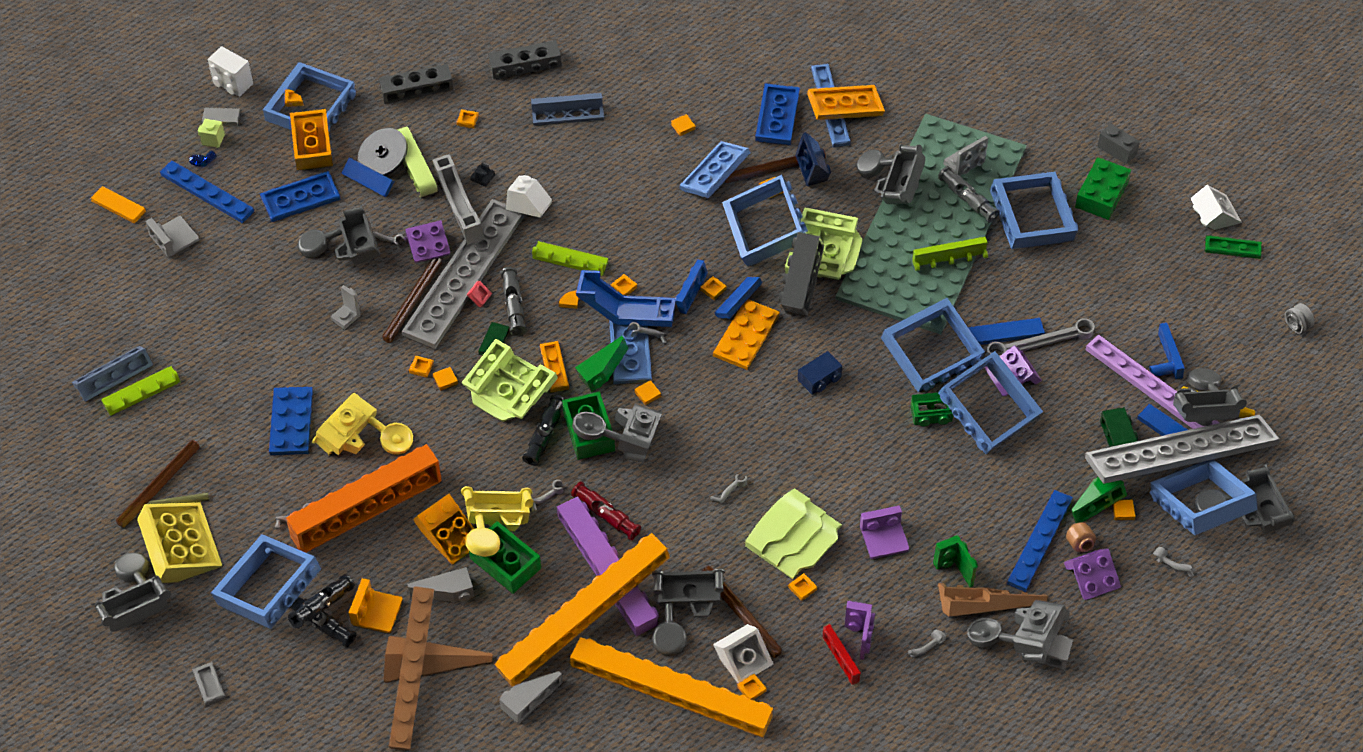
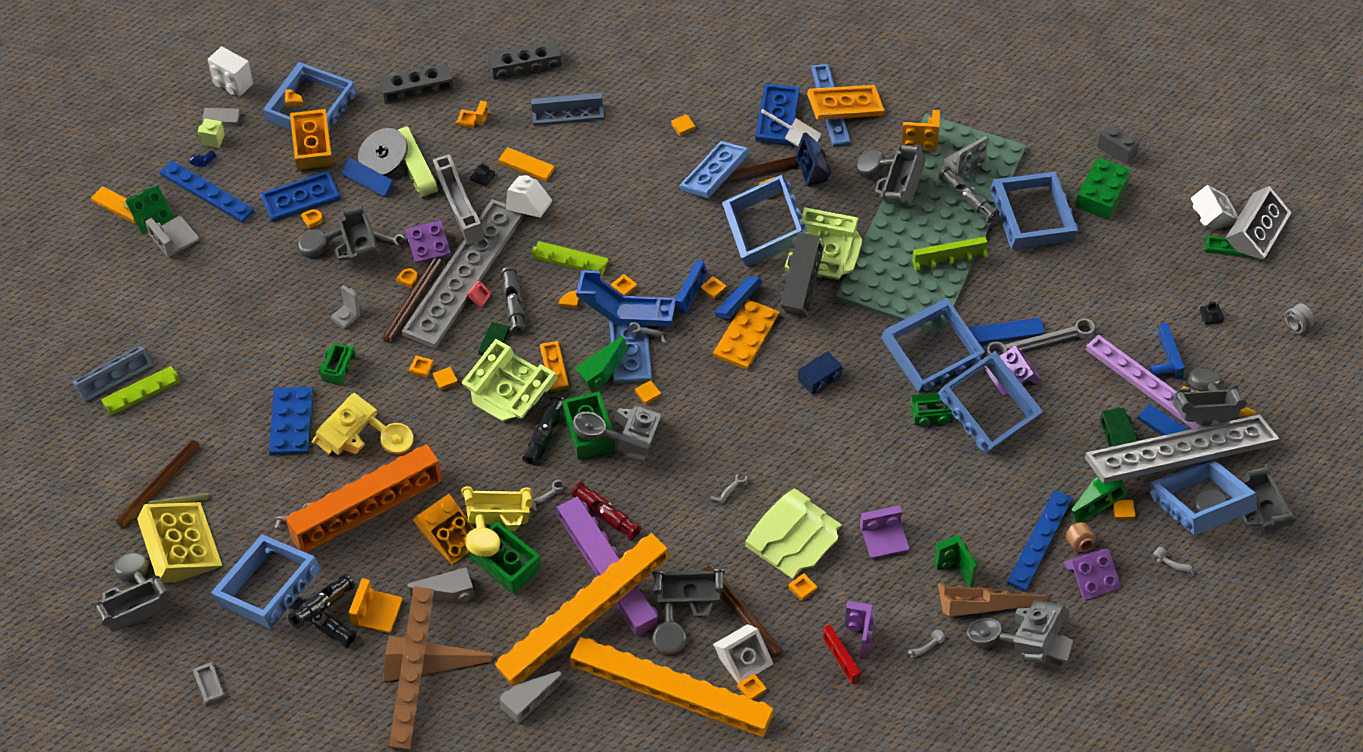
(148, 205): none -> green bracket
(312, 218): none -> light orange tile
(337, 376): none -> green window
(407, 277): none -> light orange tile
(481, 113): none -> light orange tile
(526, 164): none -> light orange tile
(796, 130): none -> white piece
(922, 133): none -> light orange bracket
(1211, 313): none -> black tile
(1259, 224): none -> light grey slope

